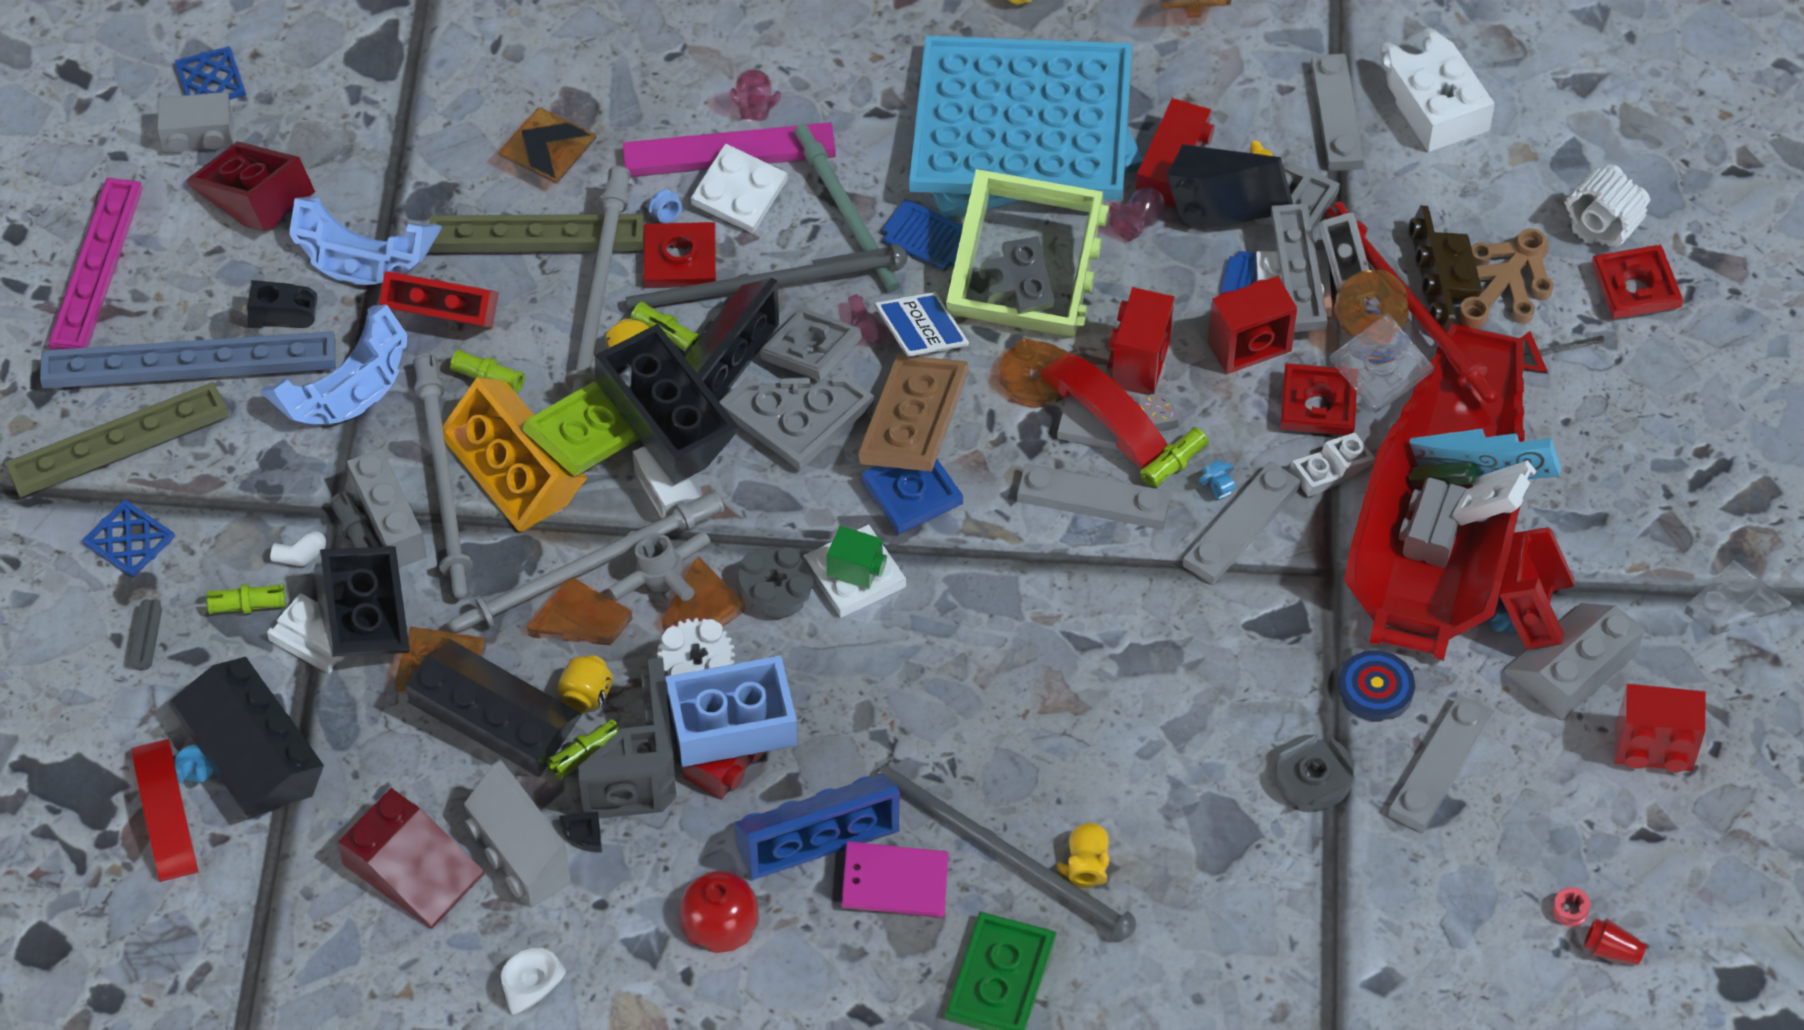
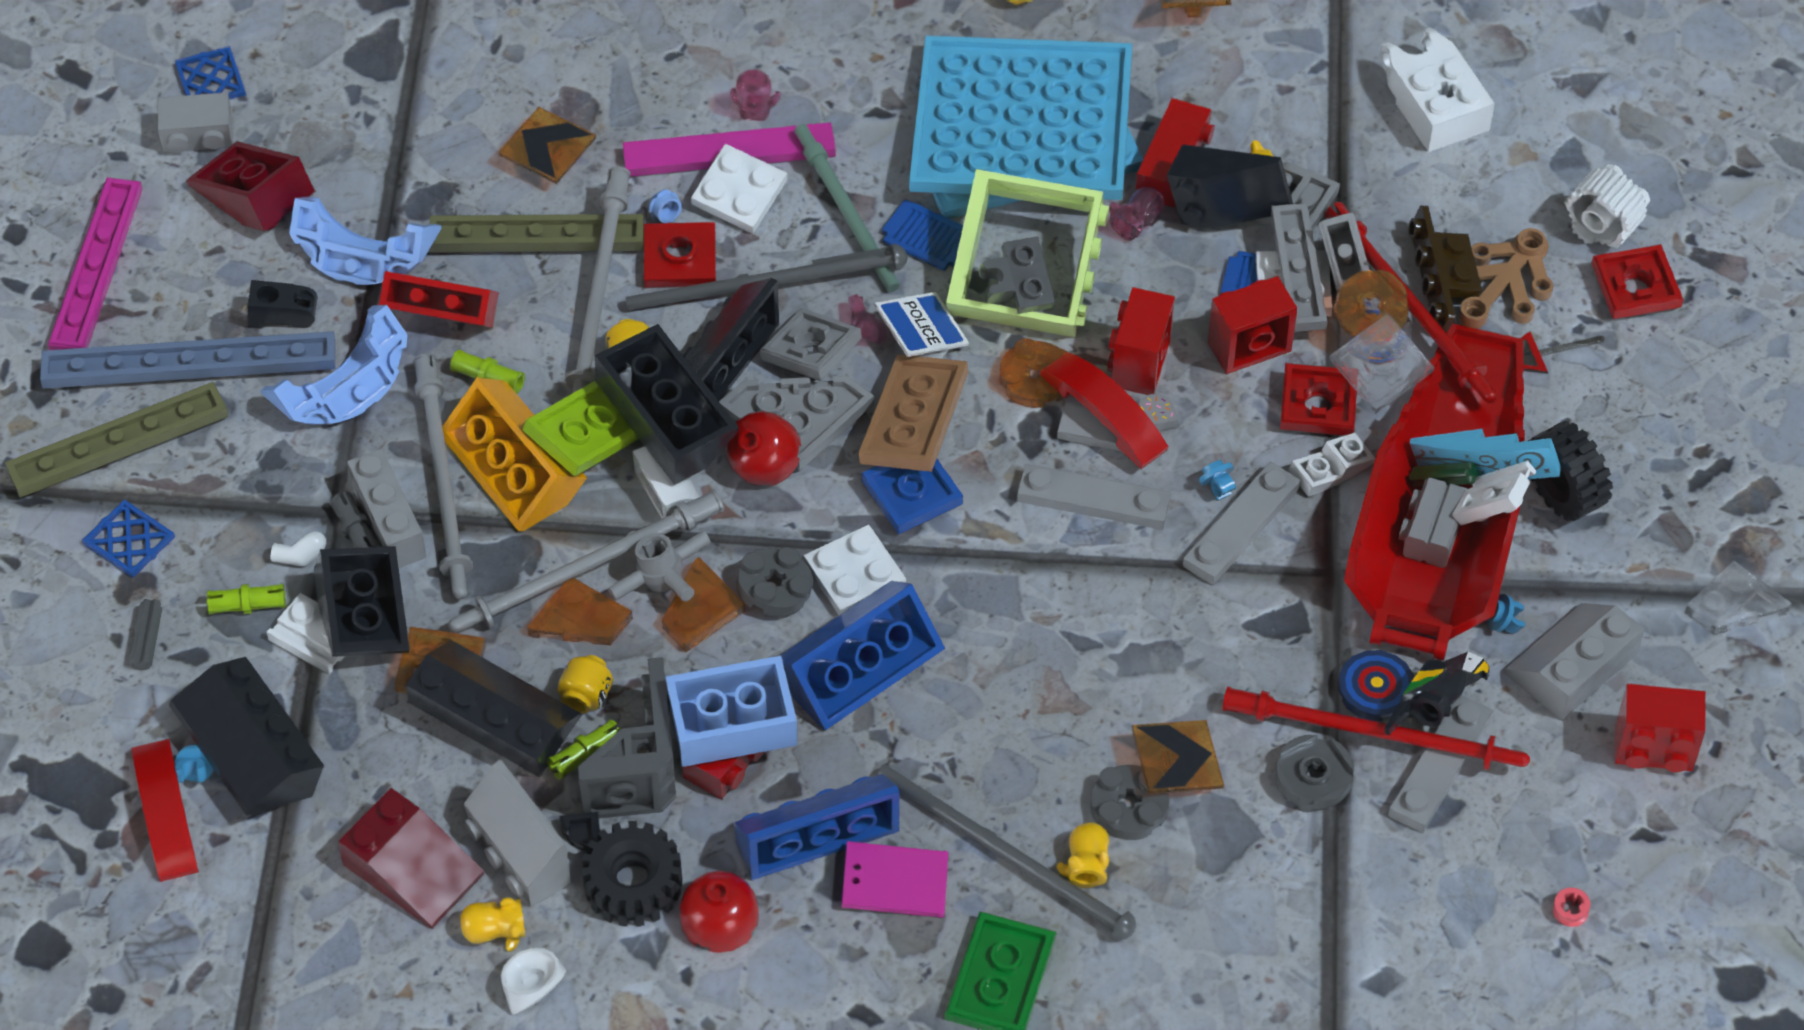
(490, 921): none -> yellow animal
(625, 849): none -> black tyre
(683, 336): lime pin -> none
(695, 641): white brick -> none
(763, 449): none -> red cylinder
(855, 557): green brick -> none
(860, 653): none -> blue slope
(1112, 813): none -> dark grey plate
(1174, 457): lime pin -> none
(1177, 756): none -> clear orange piece
(1266, 706): none -> red bar
(1337, 112): light grey plate -> none
(1436, 688): none -> black animal
(1530, 578): red panel -> none
(1582, 476): none -> black tyre
(1613, 942): red cone -> none

